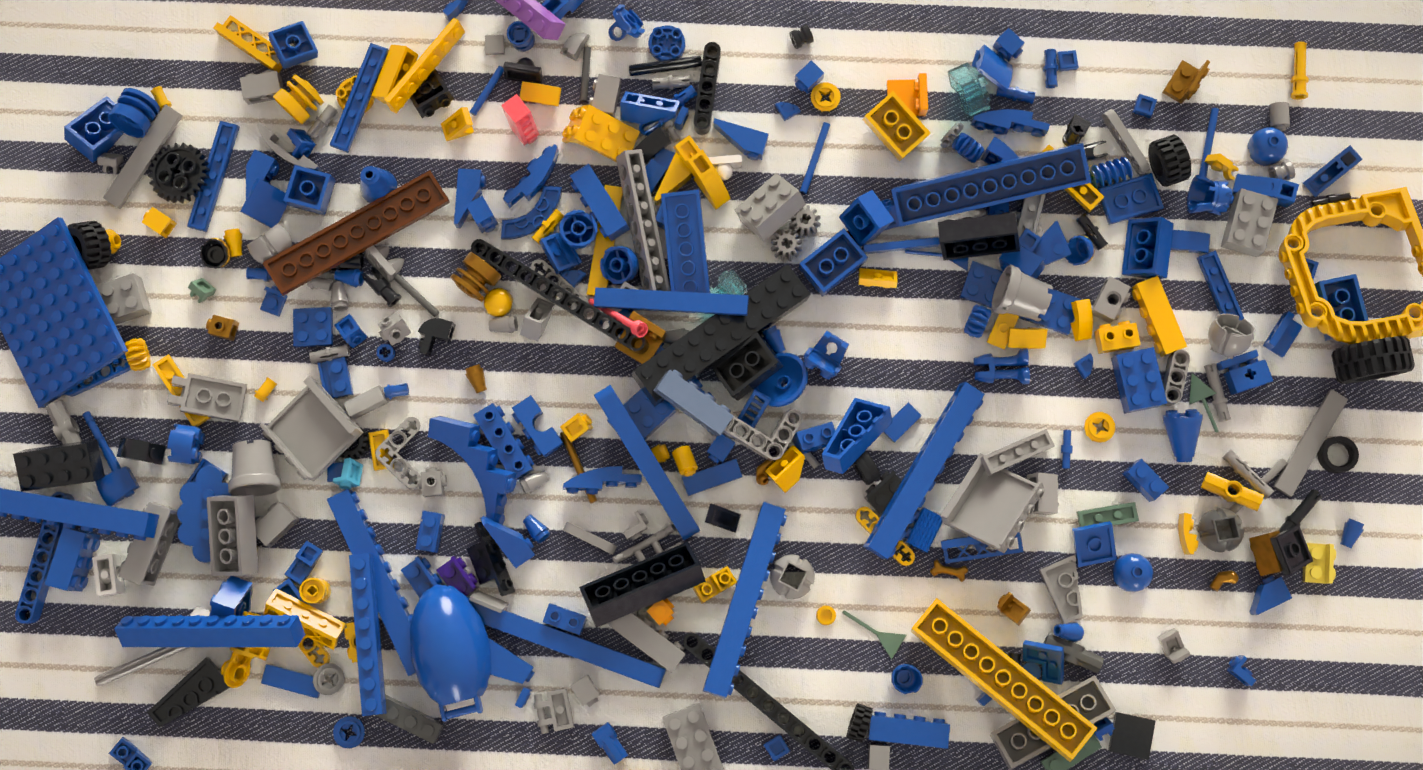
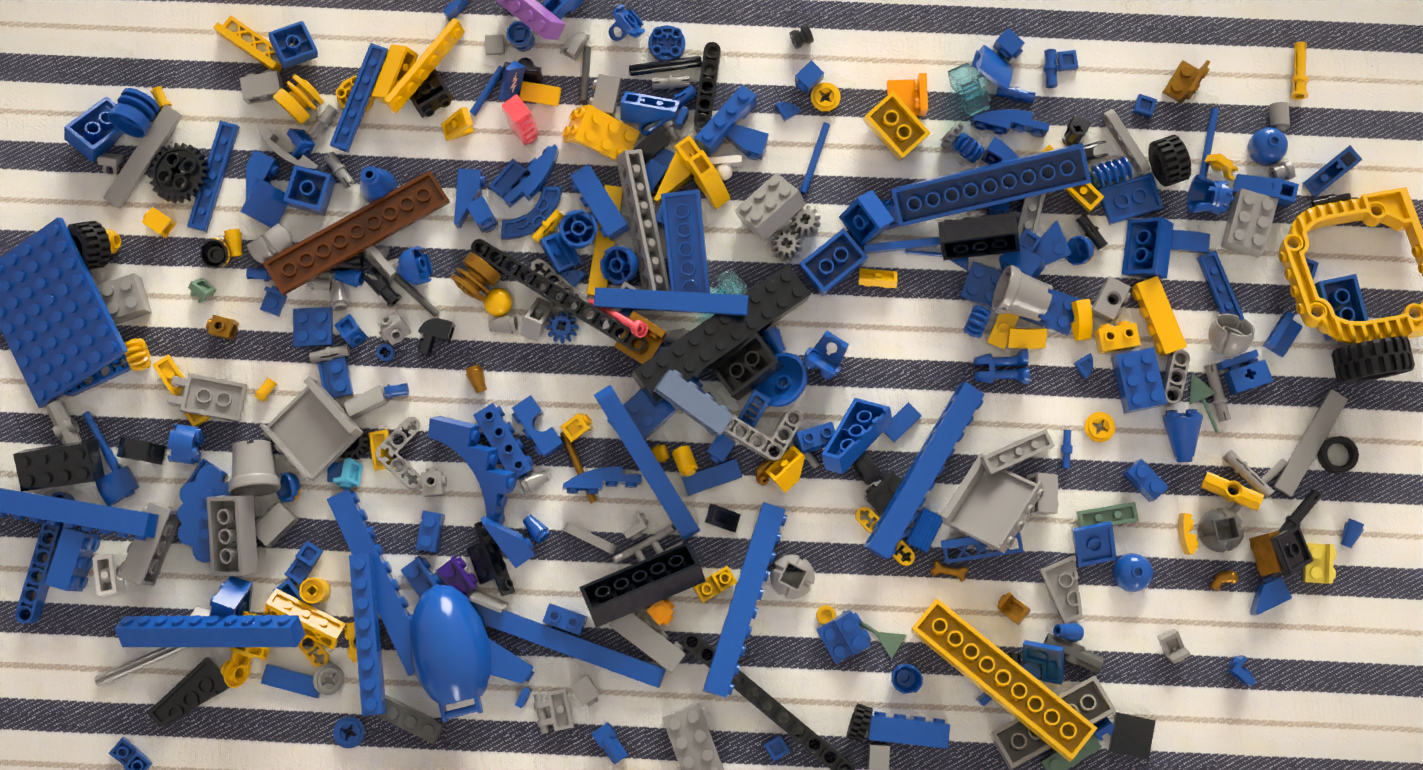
(290, 487): none -> blue hair
(339, 170): none -> light grey pin
(415, 266): none -> blue cylinder
(507, 178): none -> blue tile
(512, 80): none -> blue slope
(568, 328): none -> blue gear
(737, 107): none -> blue arch
(844, 636): none -> blue plate

